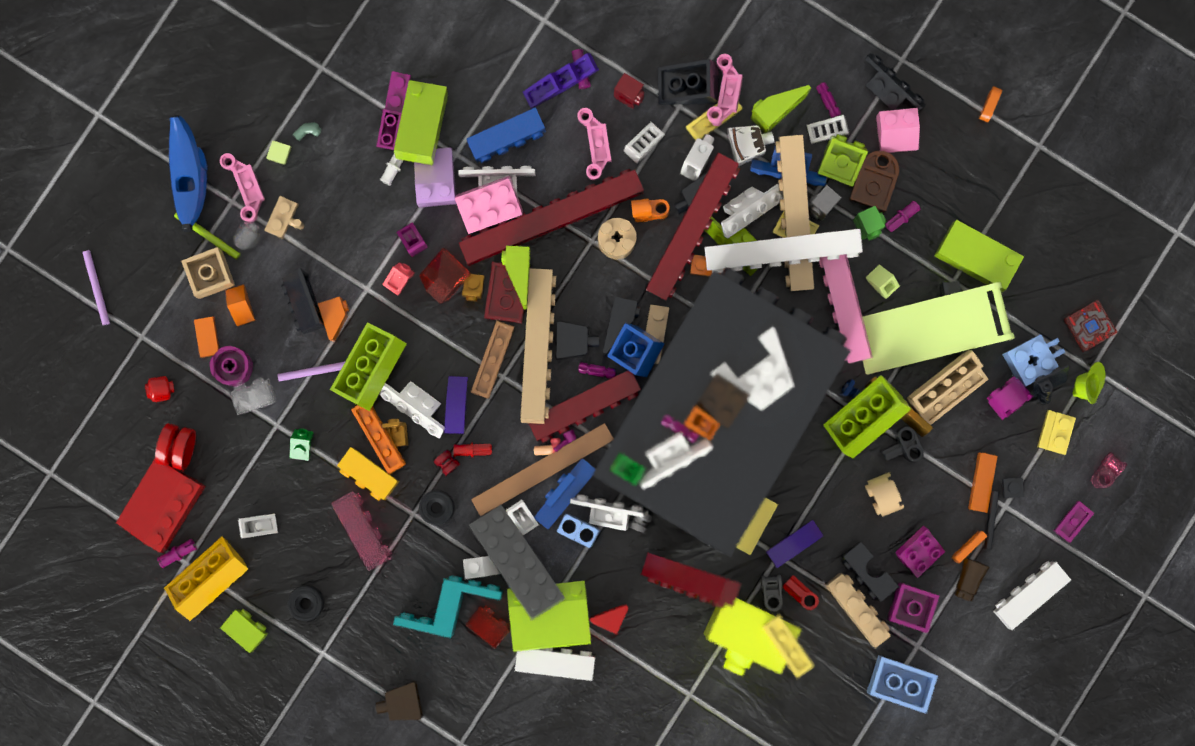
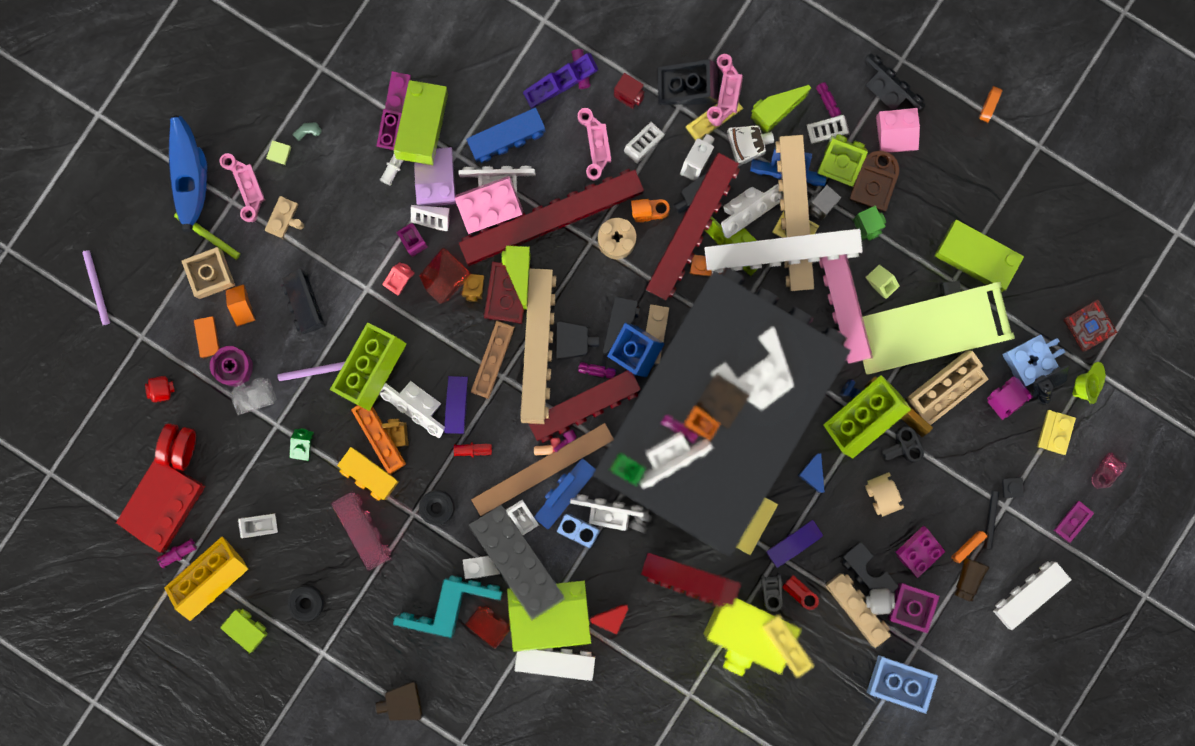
(246, 235): clear head -> none
(334, 316): orange slope -> none
(437, 212): none -> white slope
(450, 465): dark red wheel -> none
(813, 473): none -> blue slope
(880, 601): none -> light grey head
(902, 216): magenta axle -> none
(982, 482): orange slope -> none

